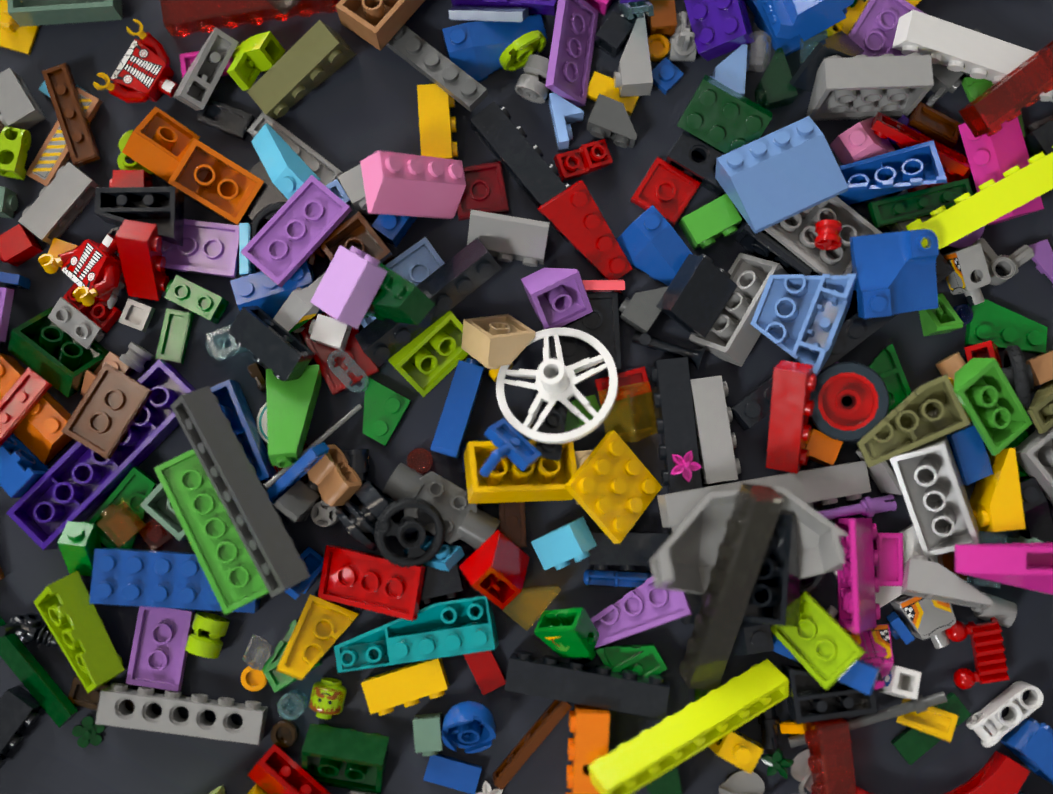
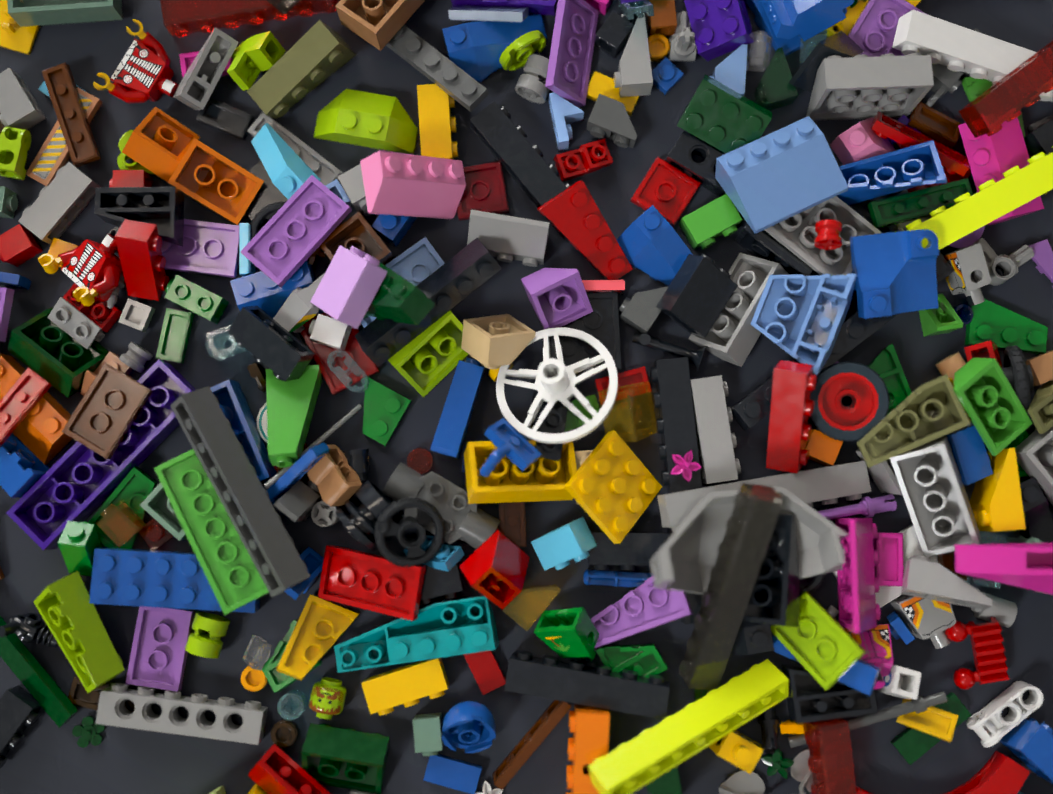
(367, 121): none -> lime wedge

